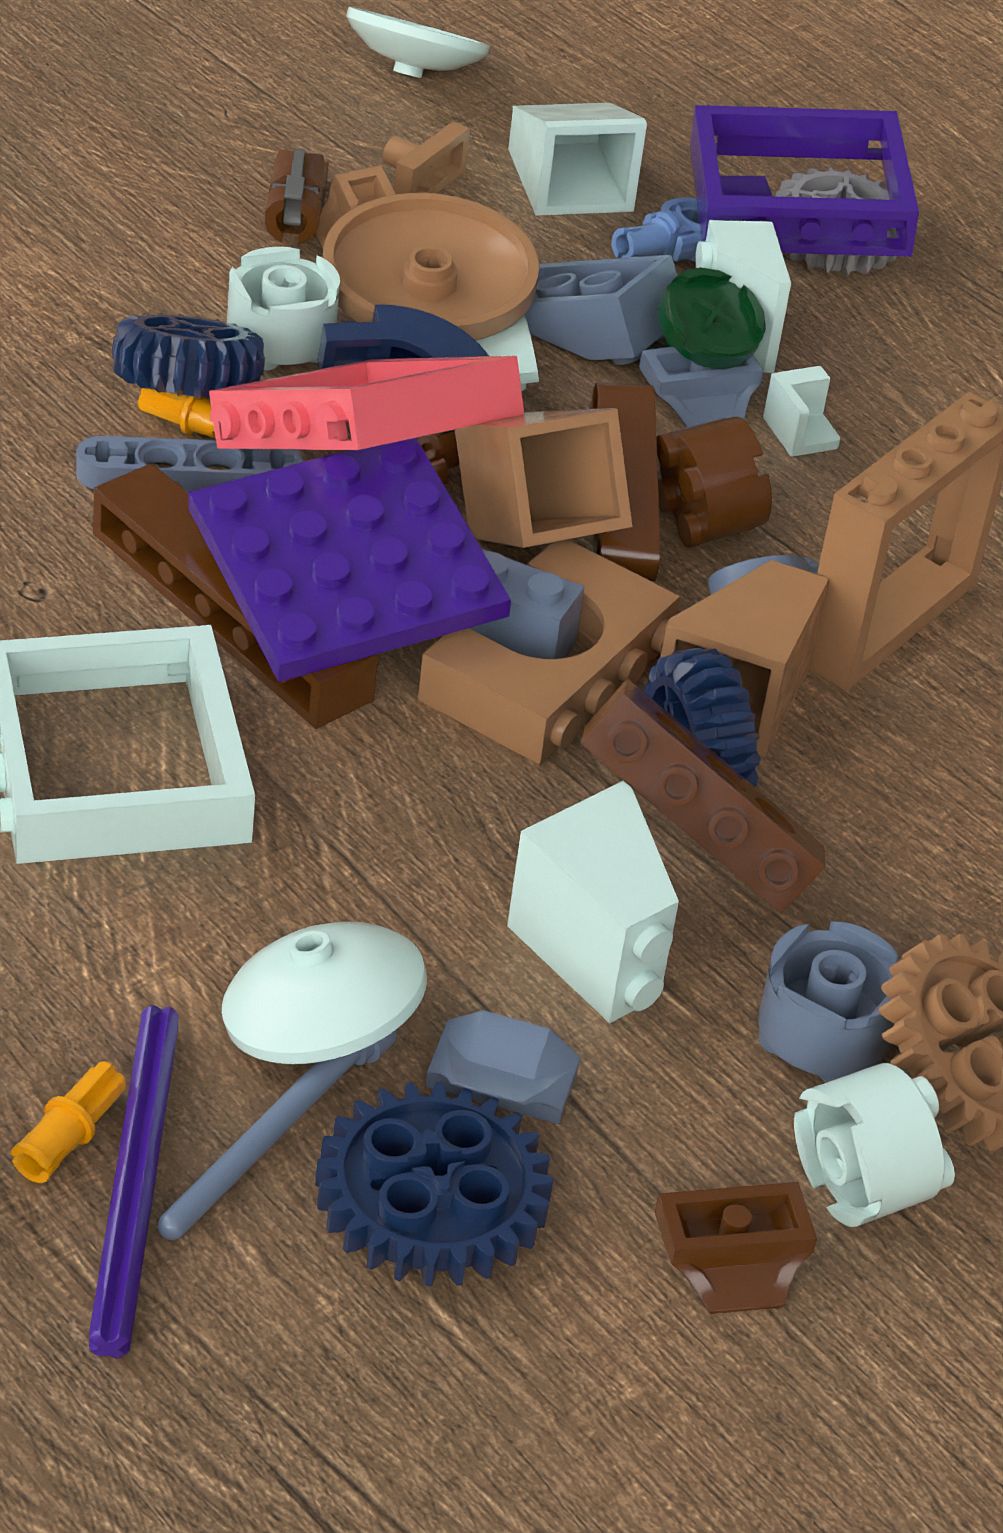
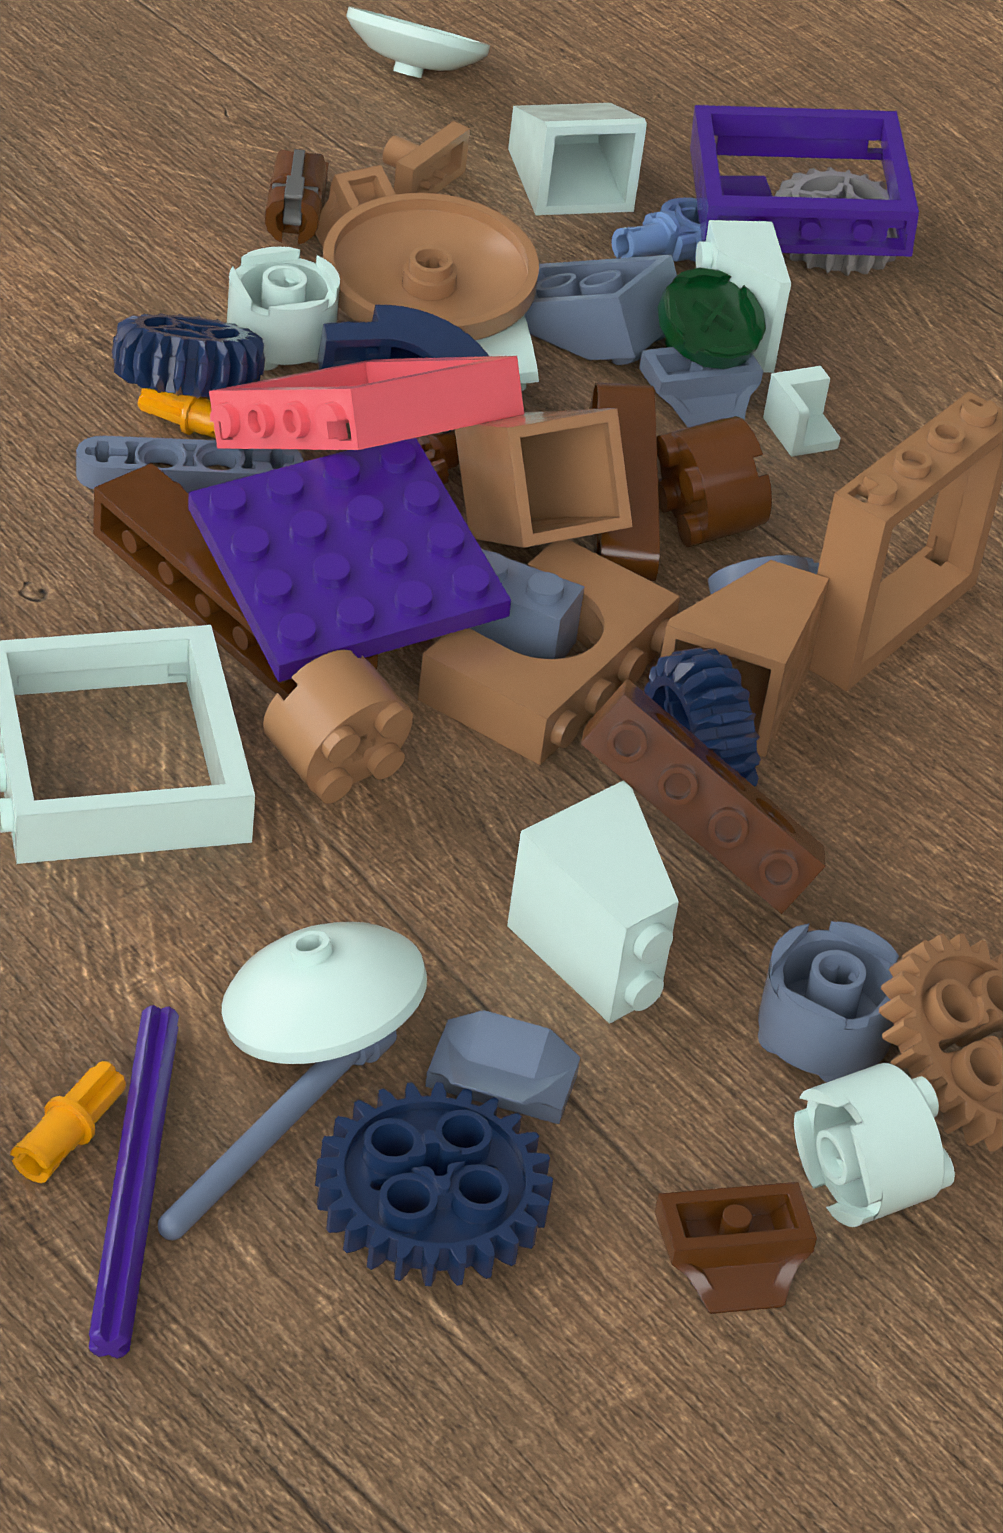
(339, 724): none -> medium nougat brick

